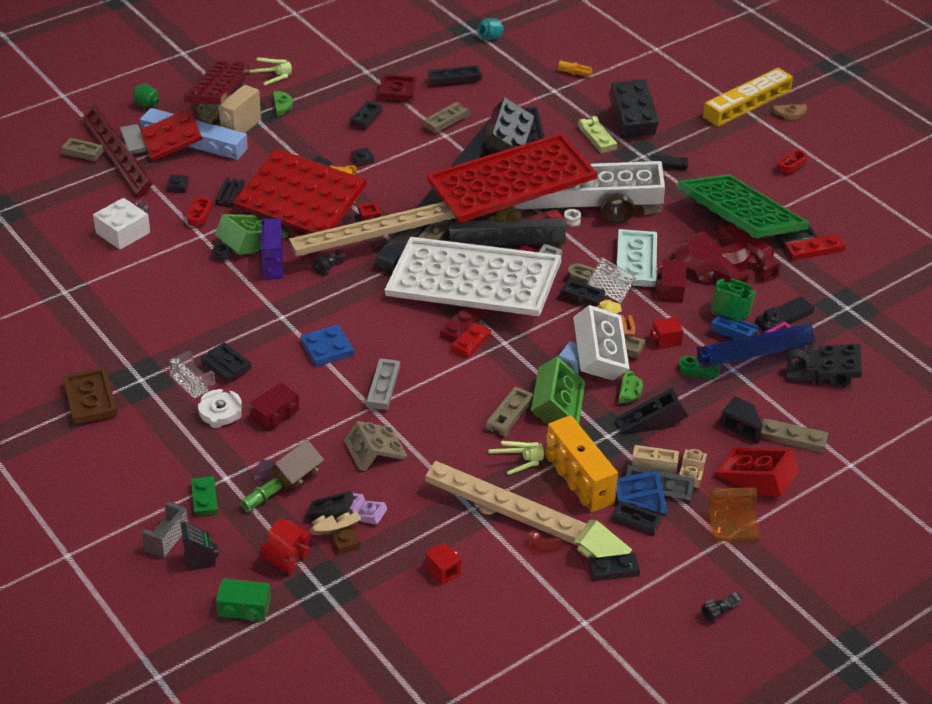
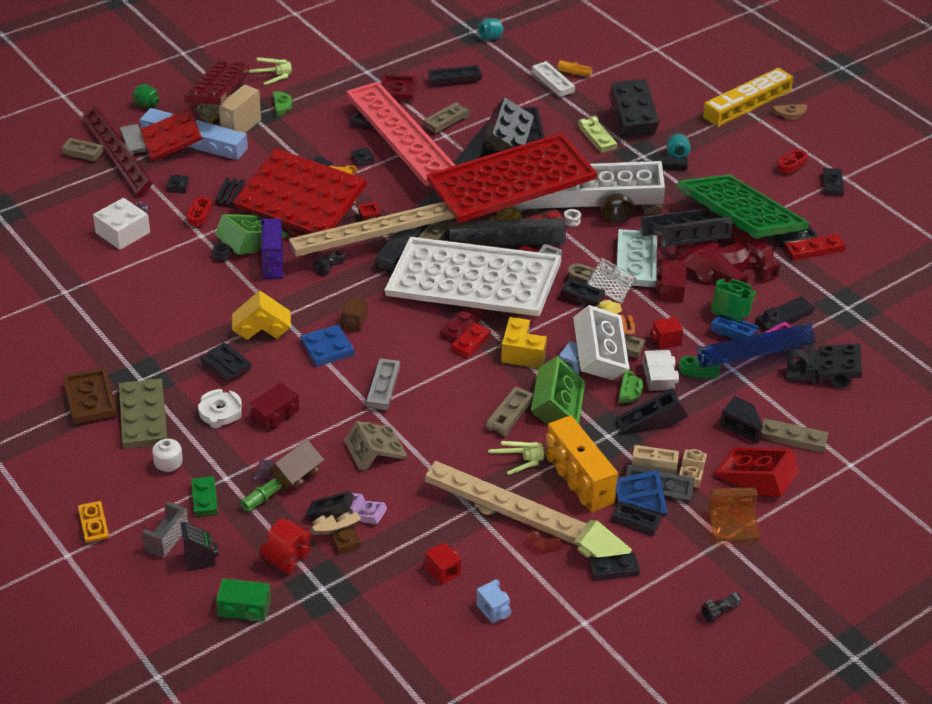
(93, 521): none -> light orange slope
(142, 413): none -> olive plate
(167, 455): none -> white head
(189, 376): clear panel -> none
(261, 313): none -> yellow brick
(354, 314): none -> reddish brown brick
(399, 130): none -> coral plate
(493, 601): none -> light blue brick
(521, 347): none -> yellow brick
(553, 79): none -> white plate
(660, 370): none -> white brick
(678, 146): none -> teal head
(686, 227): none -> black fence
(833, 182): none -> black plate

